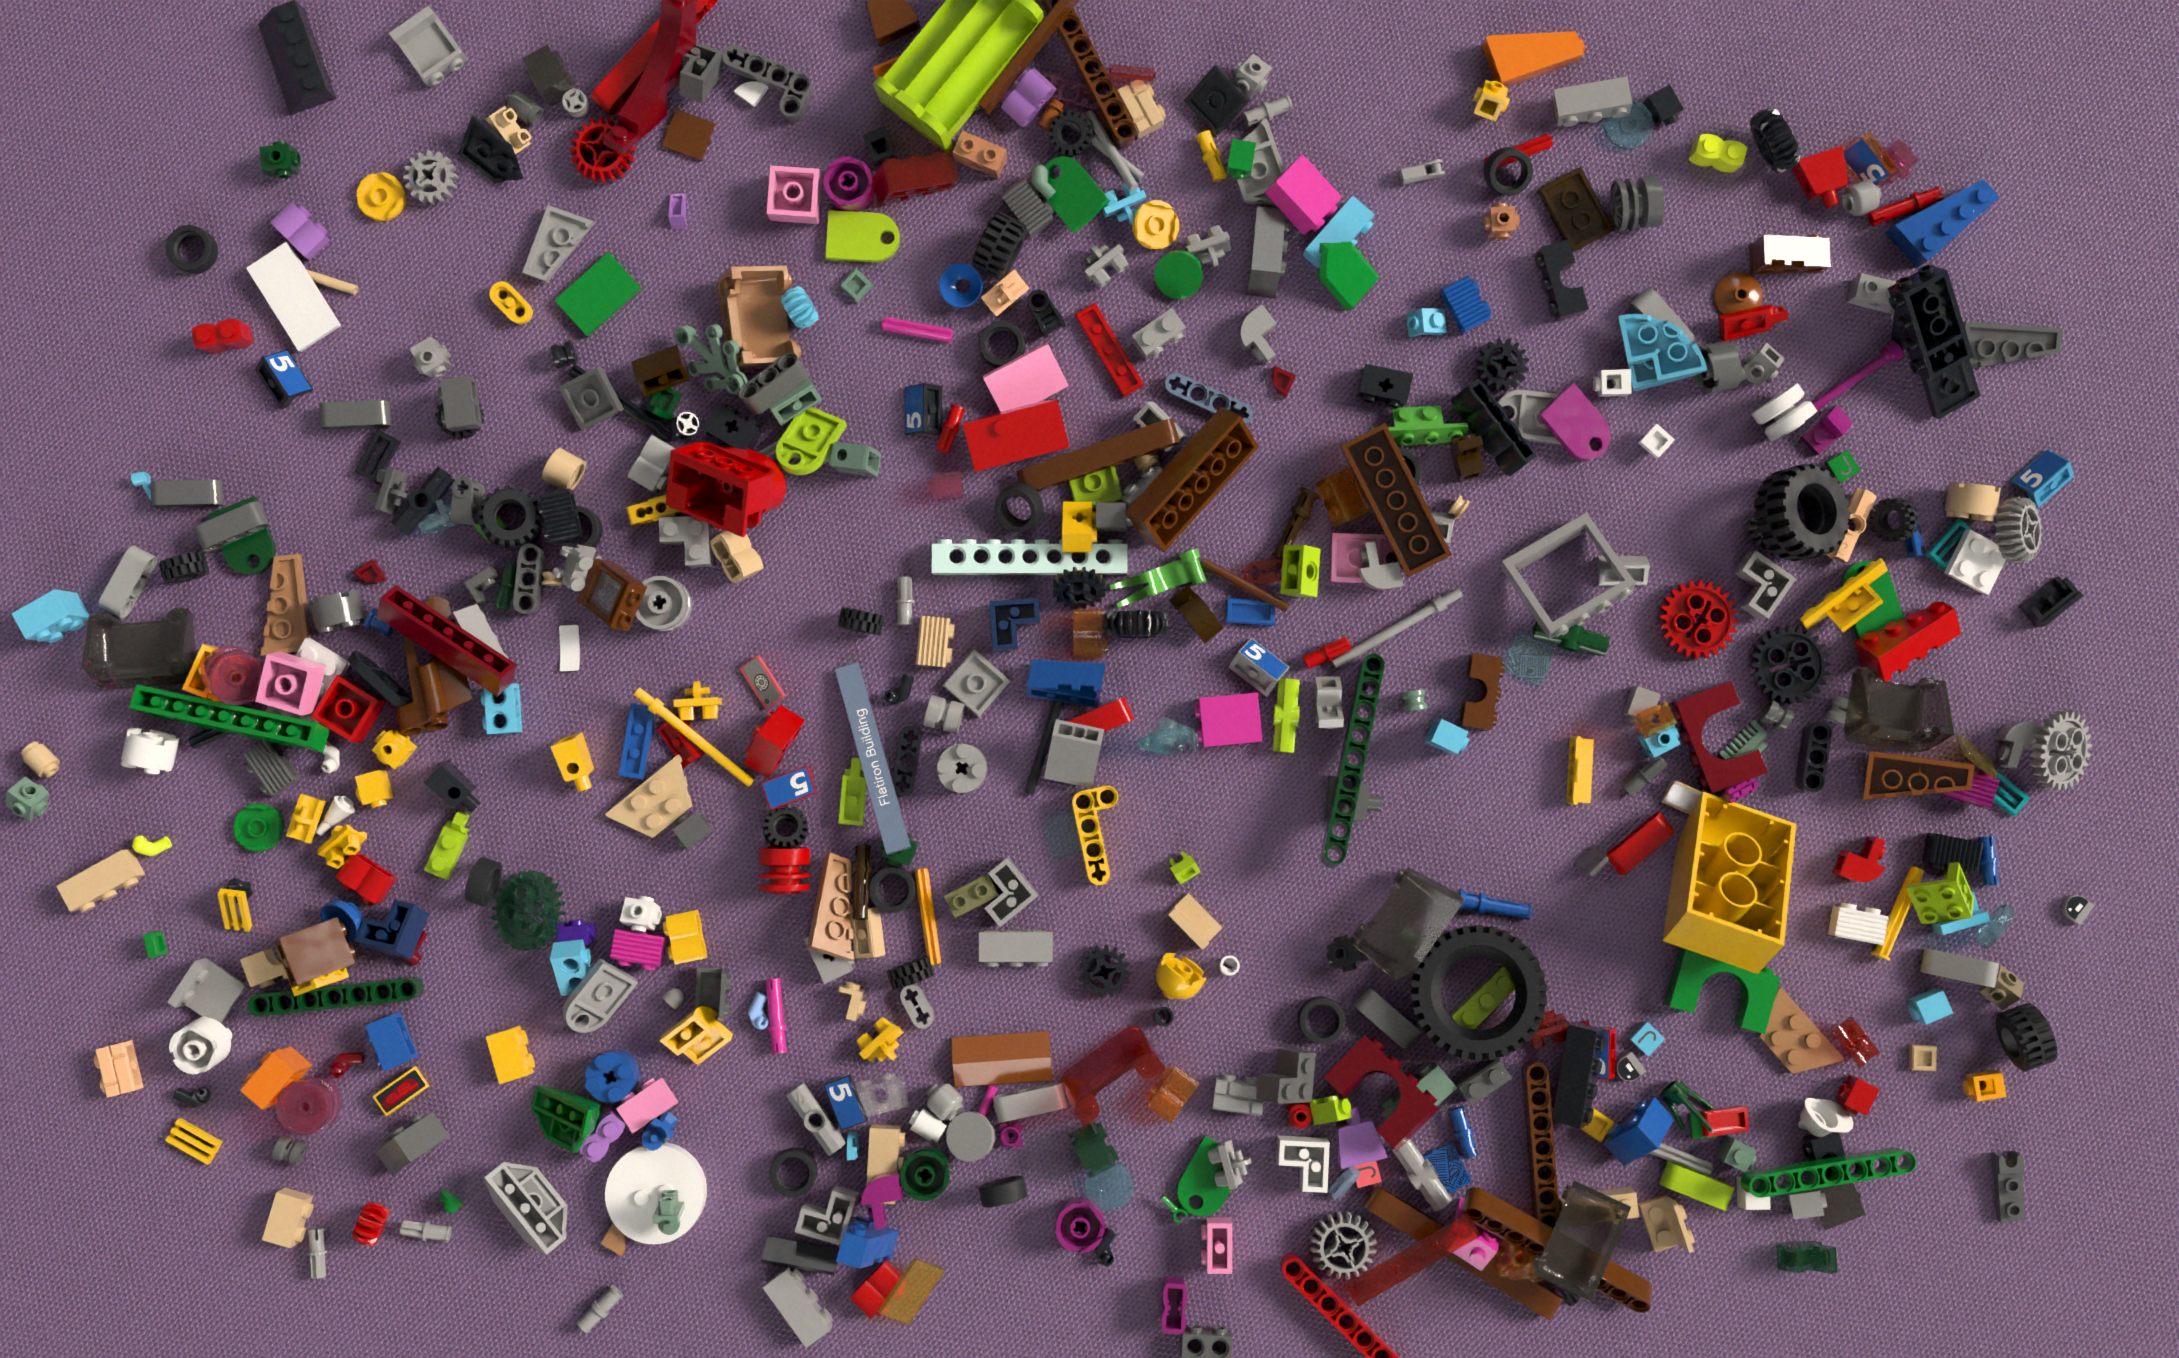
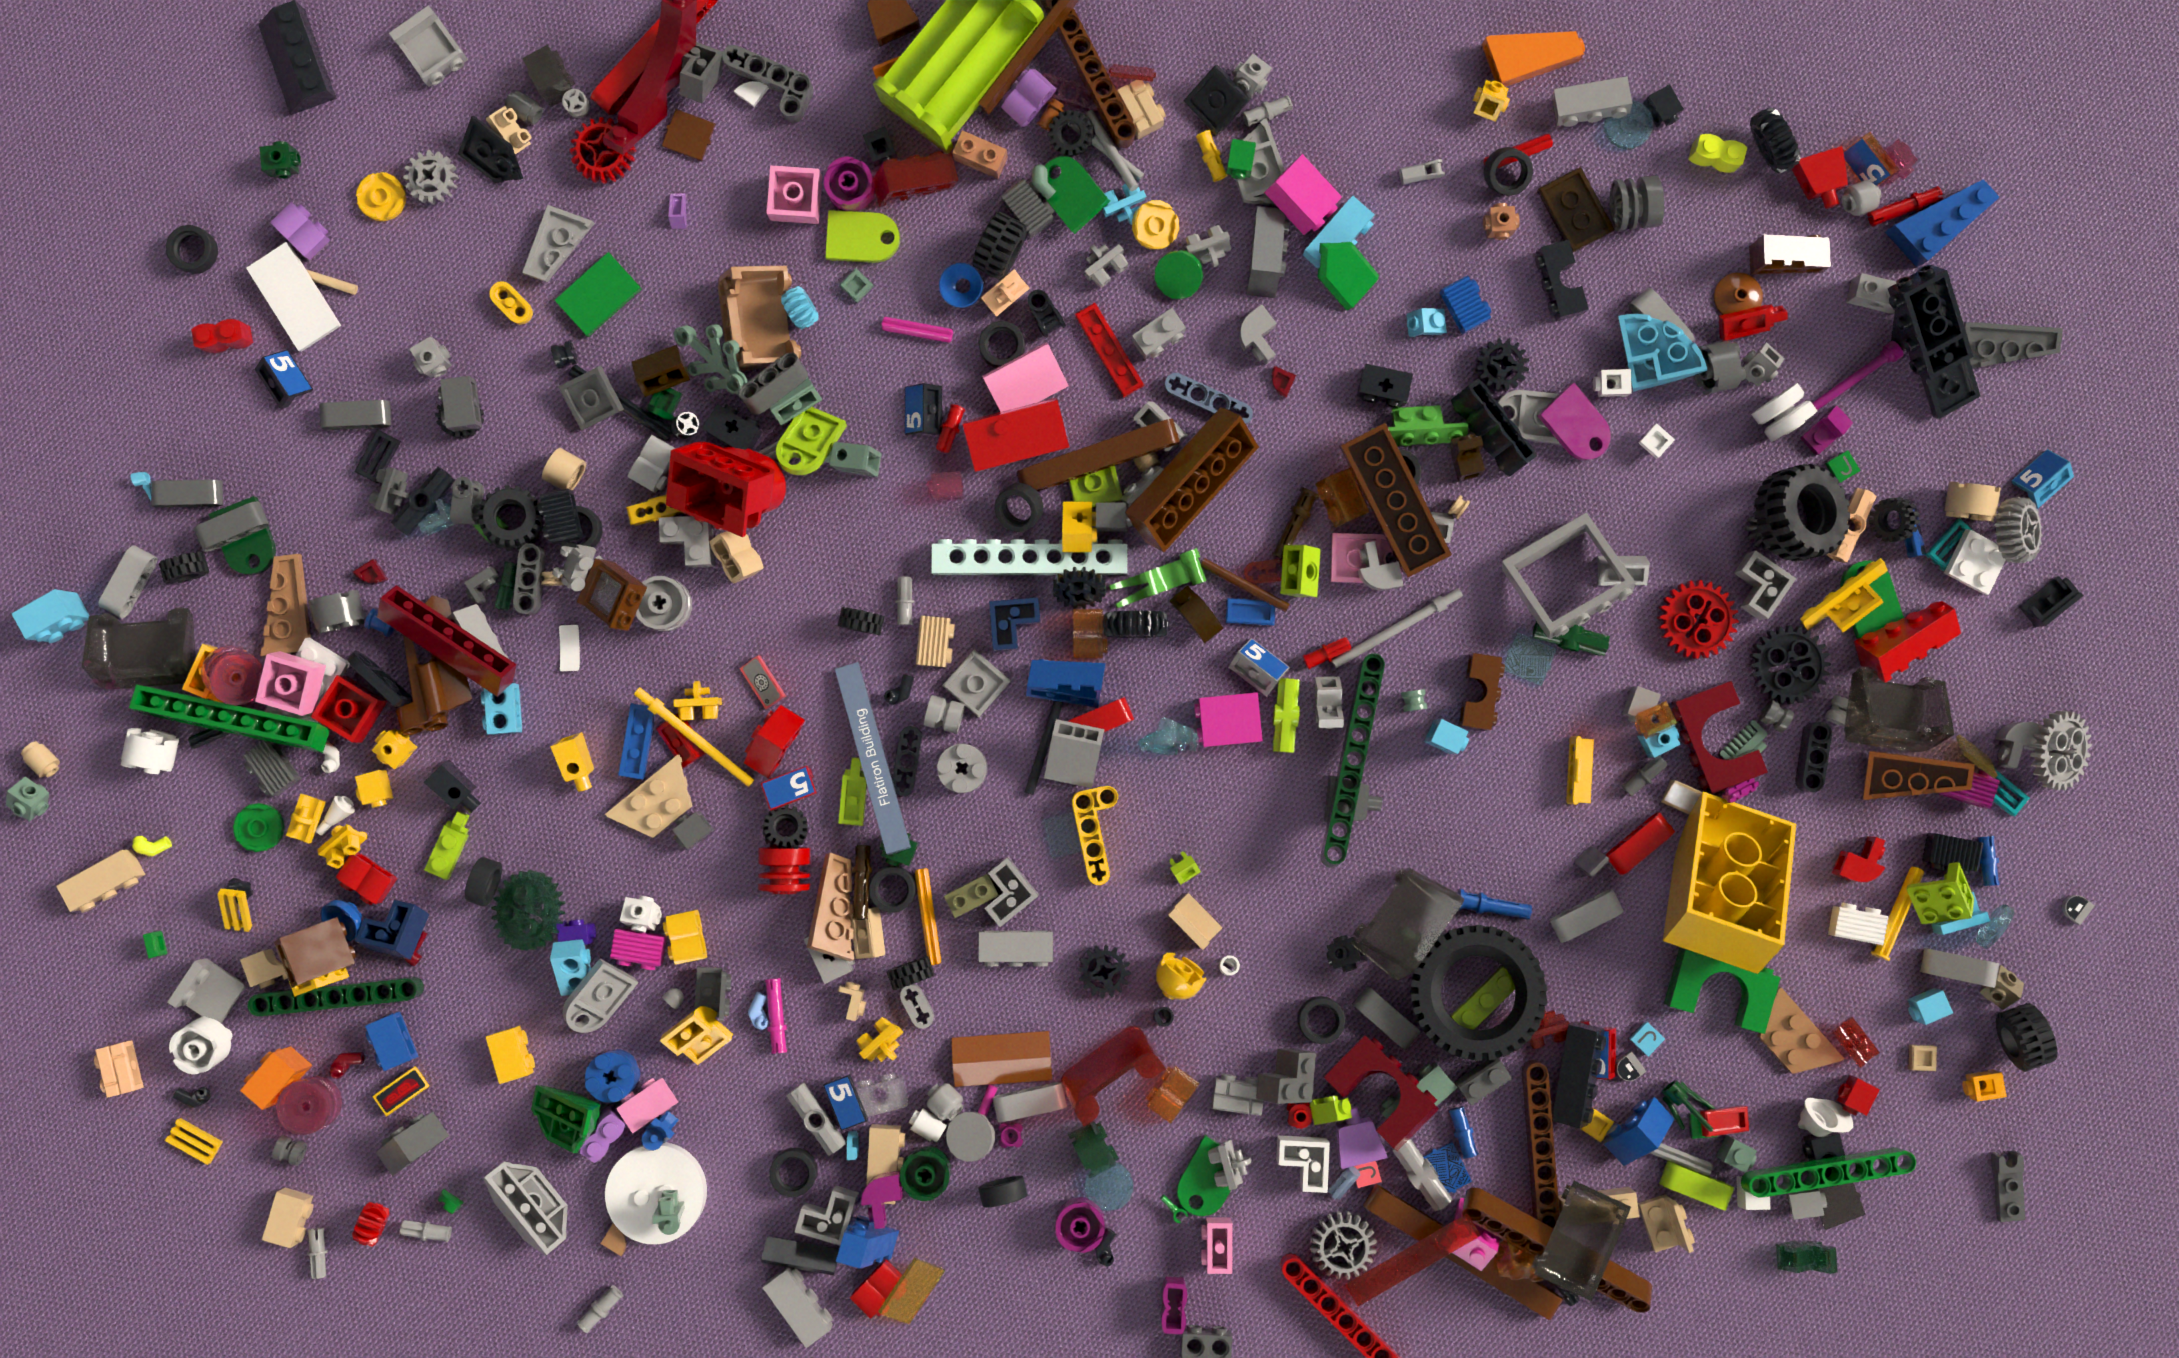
(1586, 915): none -> light grey beam

